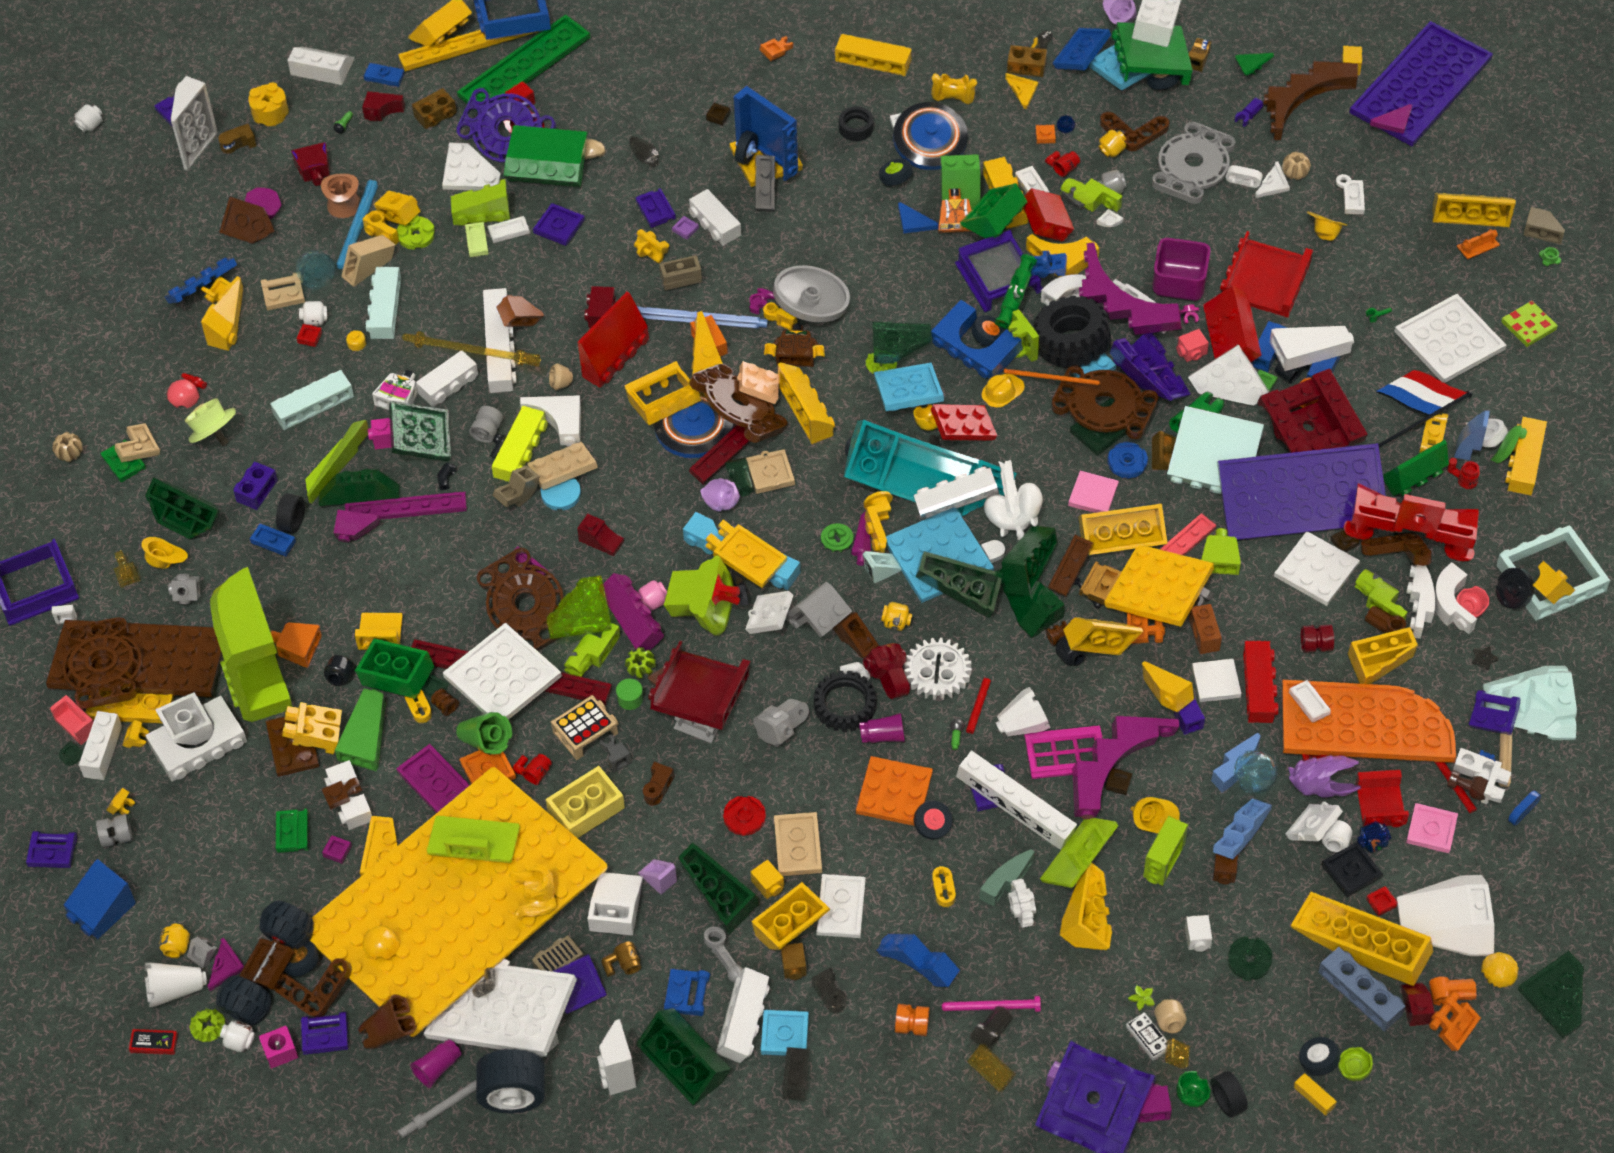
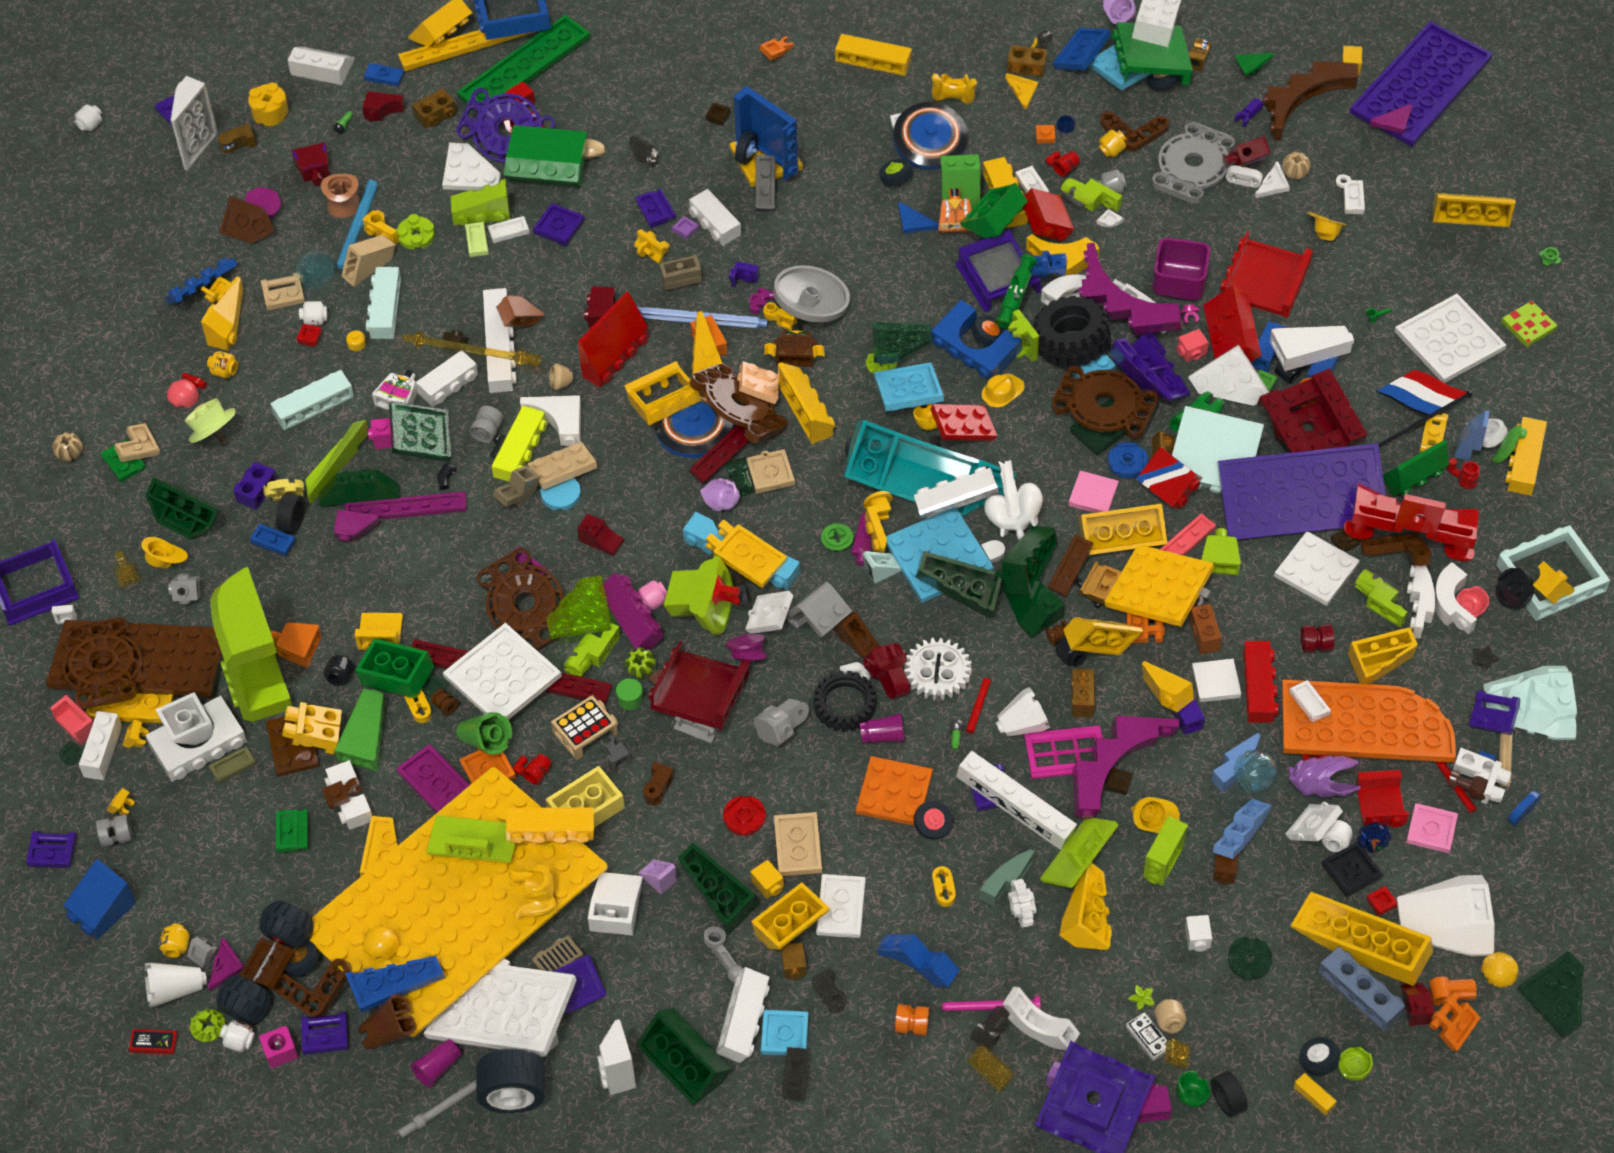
(222, 364): none -> yellow head
(232, 765): none -> olive tile
(278, 488): none -> light yellow plate
(336, 849): magenta plate -> none
(376, 986): none -> blue wing
(397, 207): yellow brick -> none
(455, 336): none -> dark brown plate
(486, 985): clear smoke arm -> none
(549, 824): none -> yellow brick
(627, 958): pearl gold piece -> none
(679, 991): blue plate -> none
(745, 272): none -> dark purple bracket
(747, 647): none -> magenta hat
(856, 112): black tyre -> none
(896, 616): yellow head -> none
(1035, 1023): none -> white arch
(1050, 376): orange axle -> none
(1083, 693): none -> pearl gold brick
(1169, 478): none -> panel
(1248, 153): none -> dark red torso
(1384, 621): reddish brown piece -> none
(1479, 244): orange hinge -> none
(1543, 226): dark tan slope -> none

